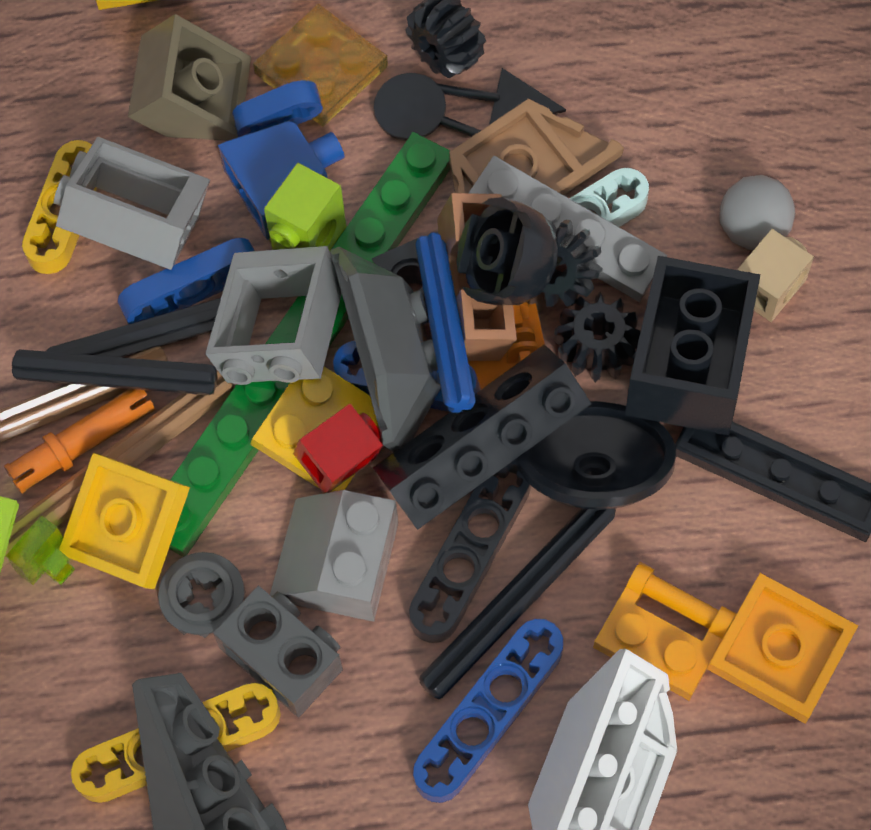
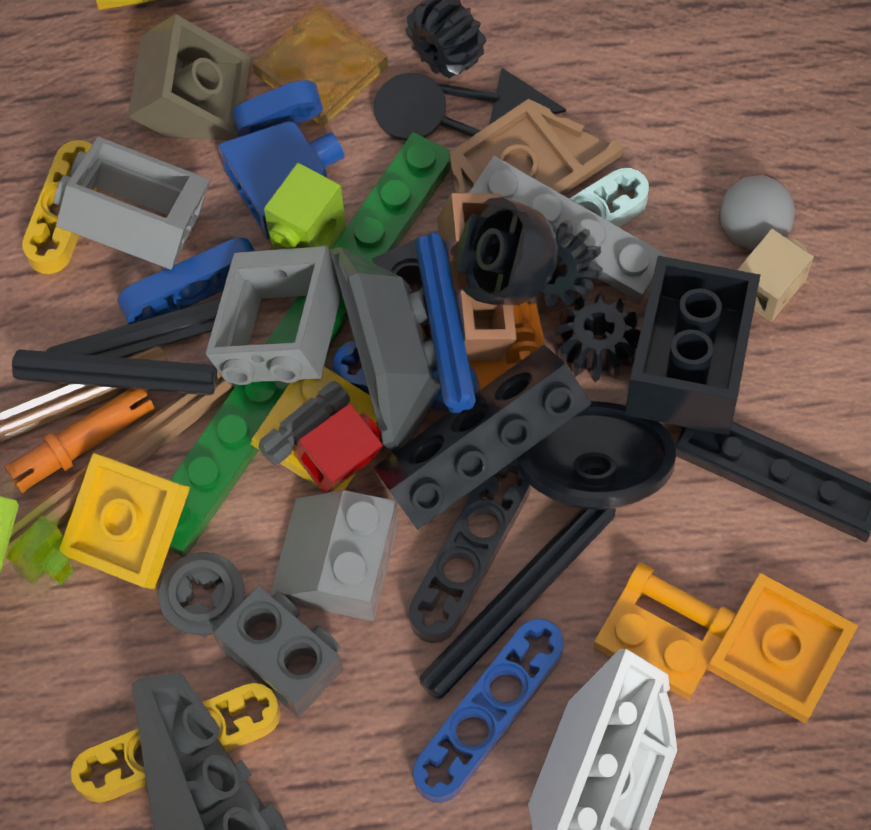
(279, 443): none -> dark grey axle

